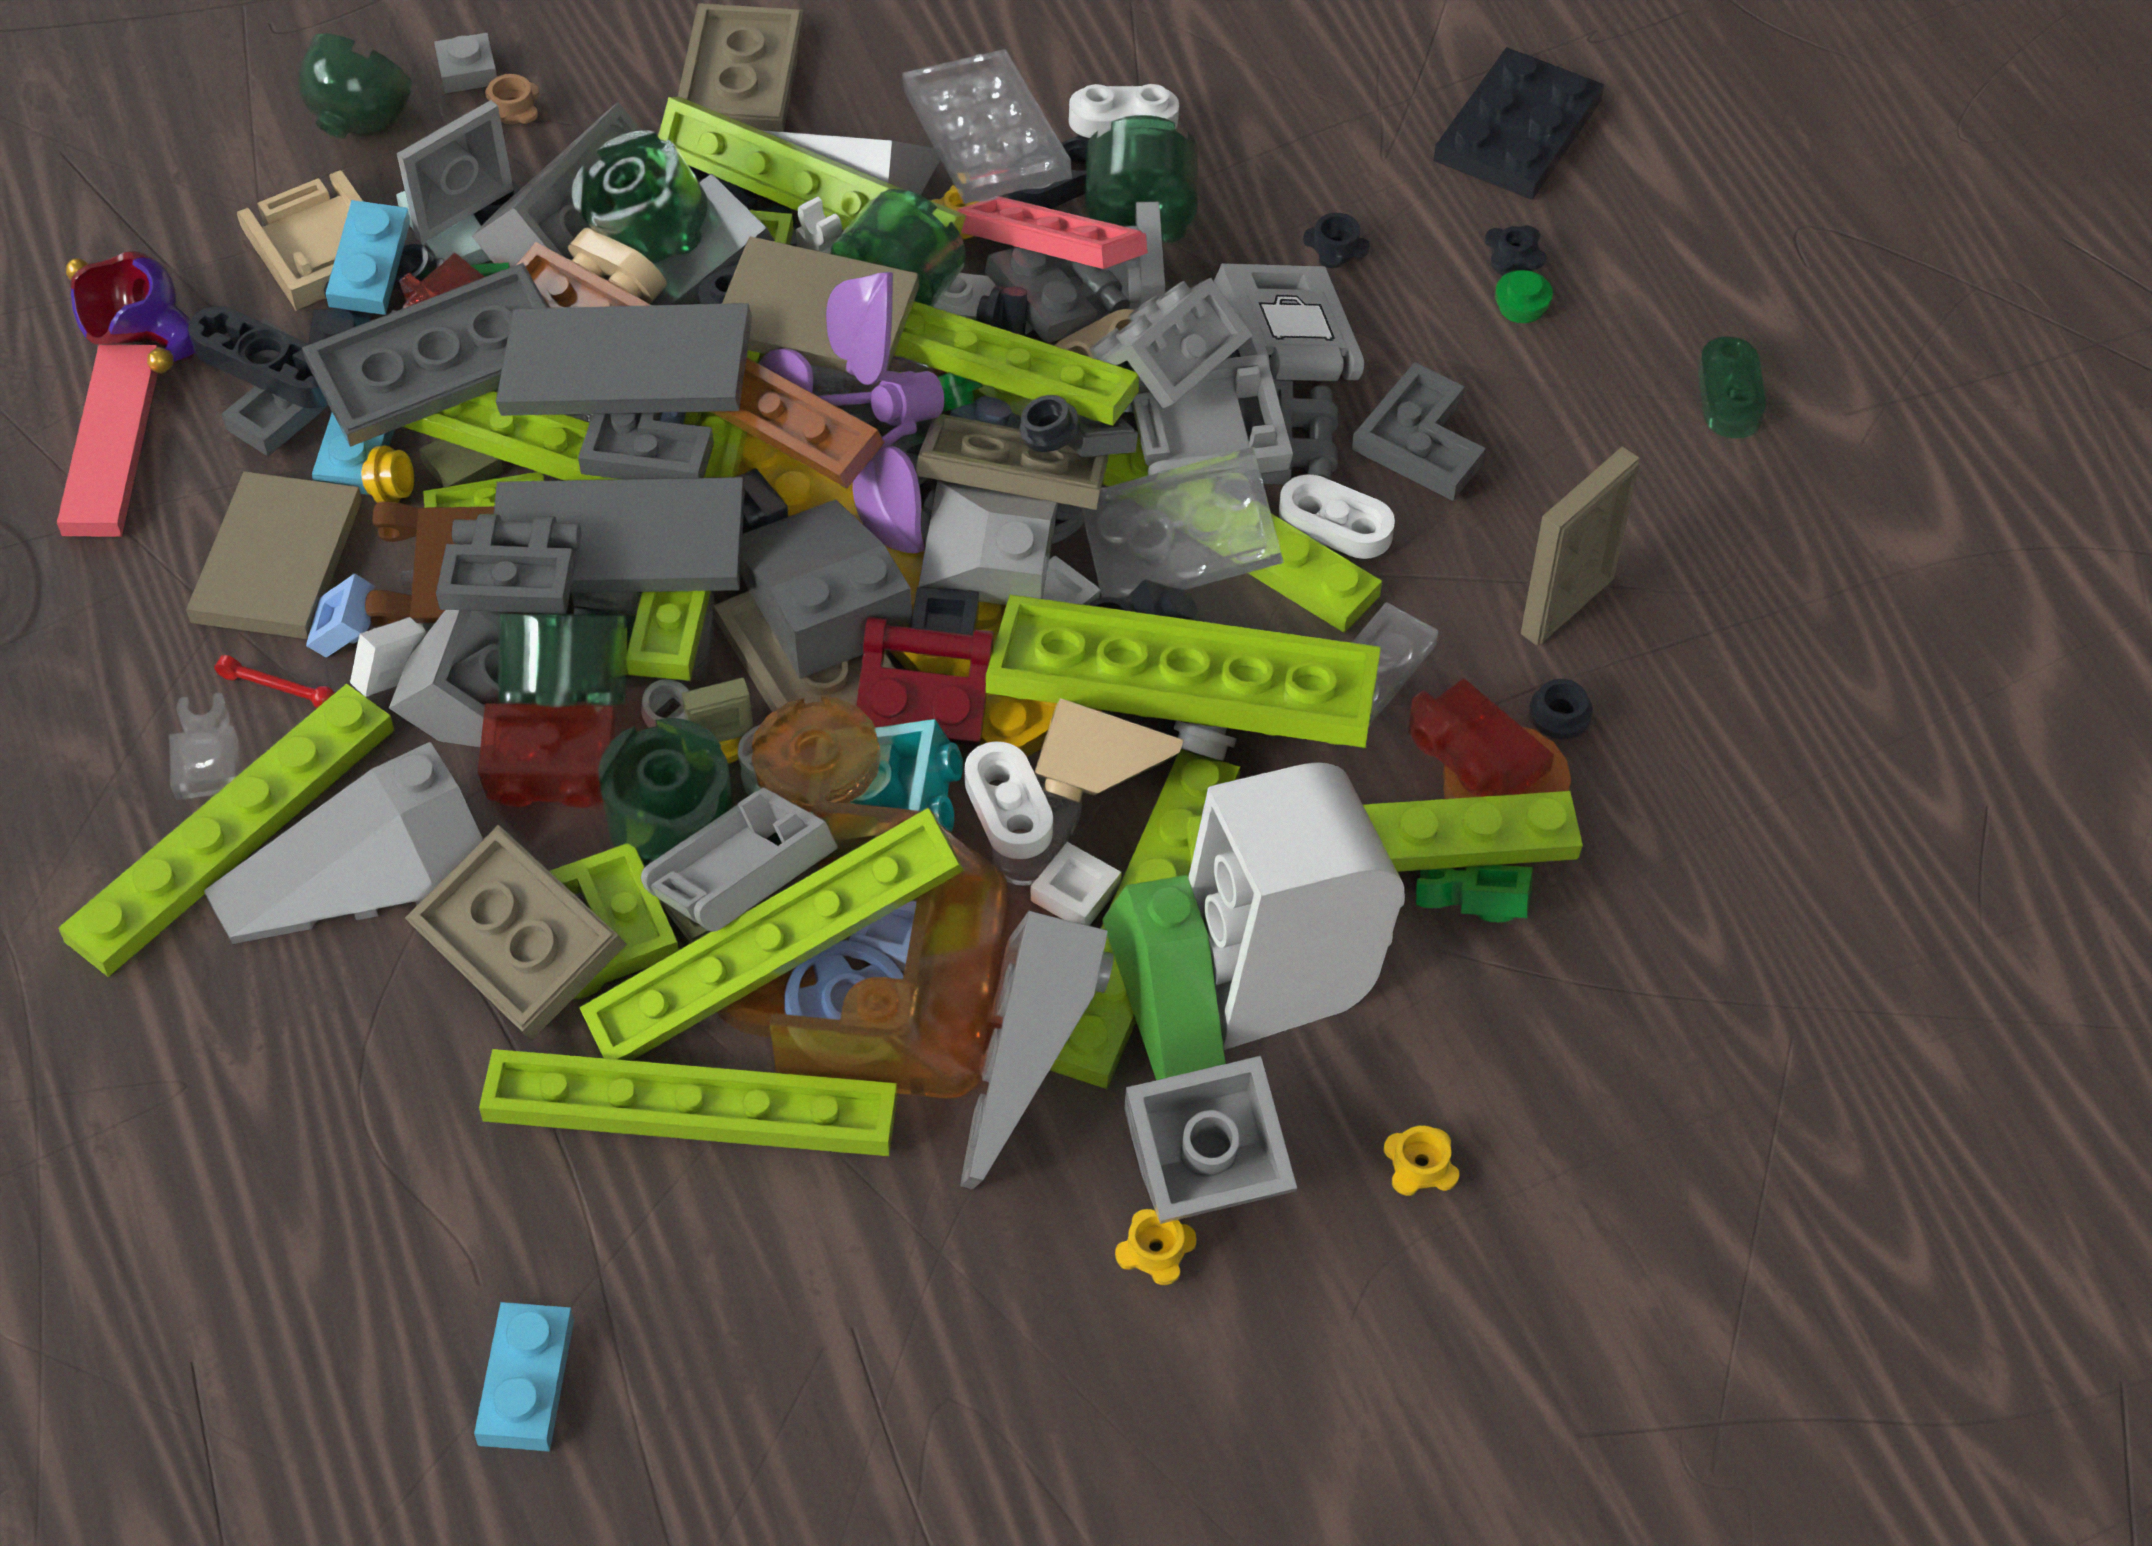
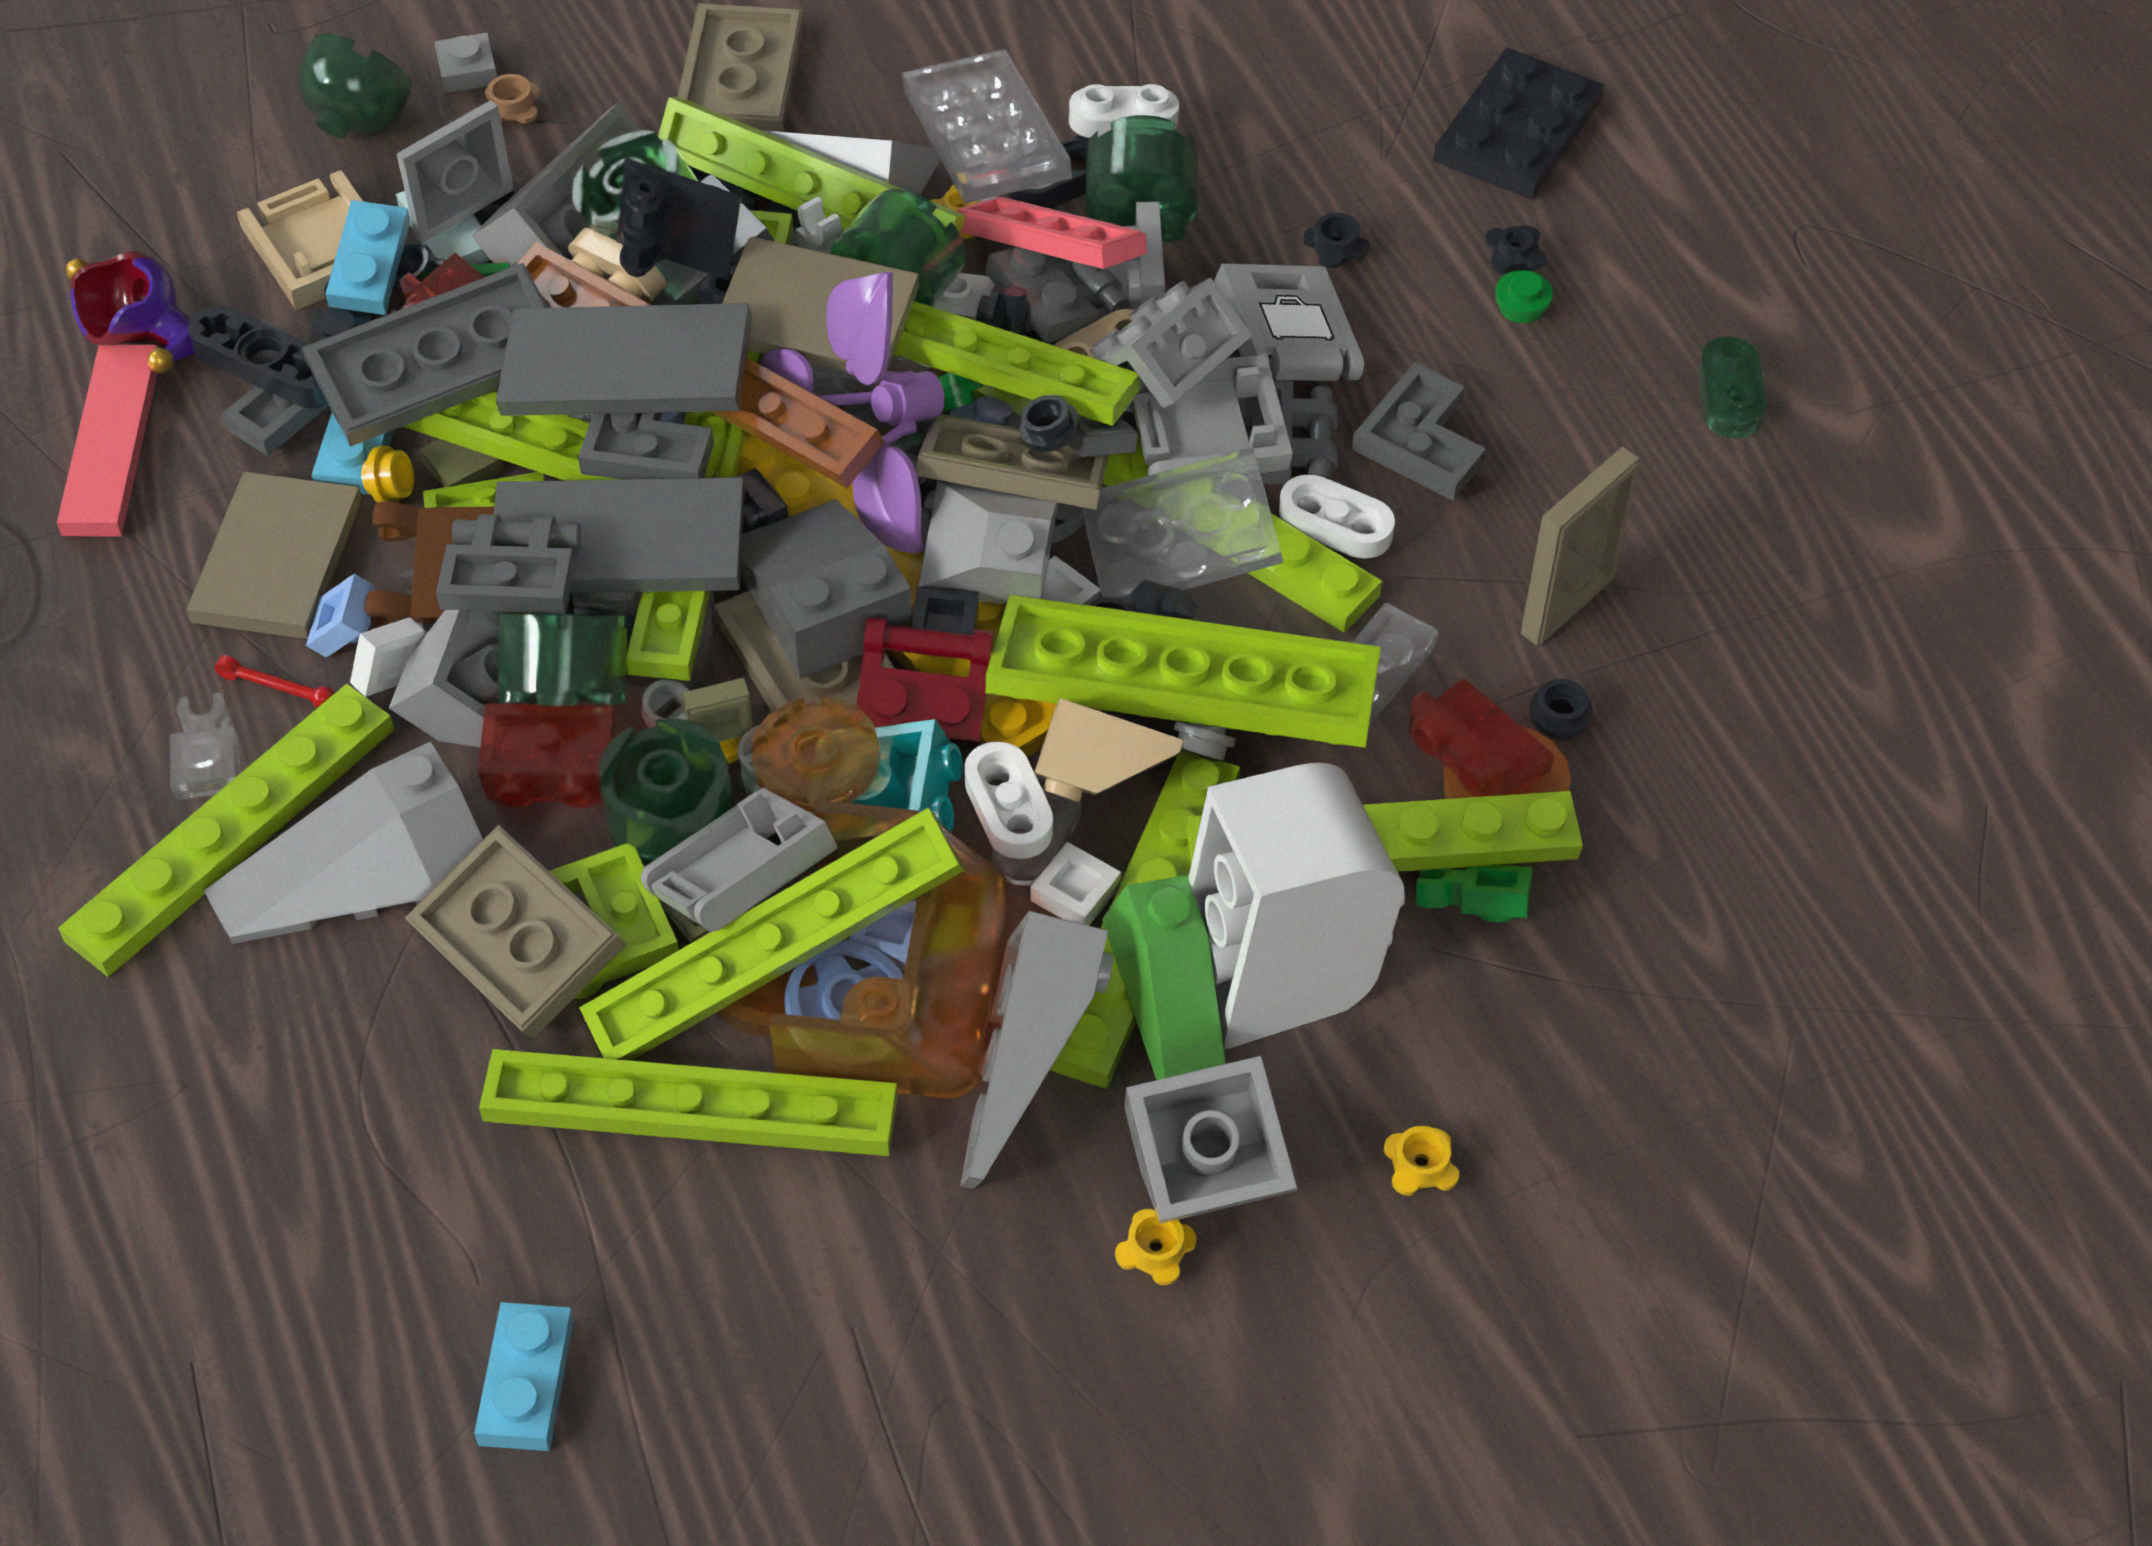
(674, 221): none -> black hinge

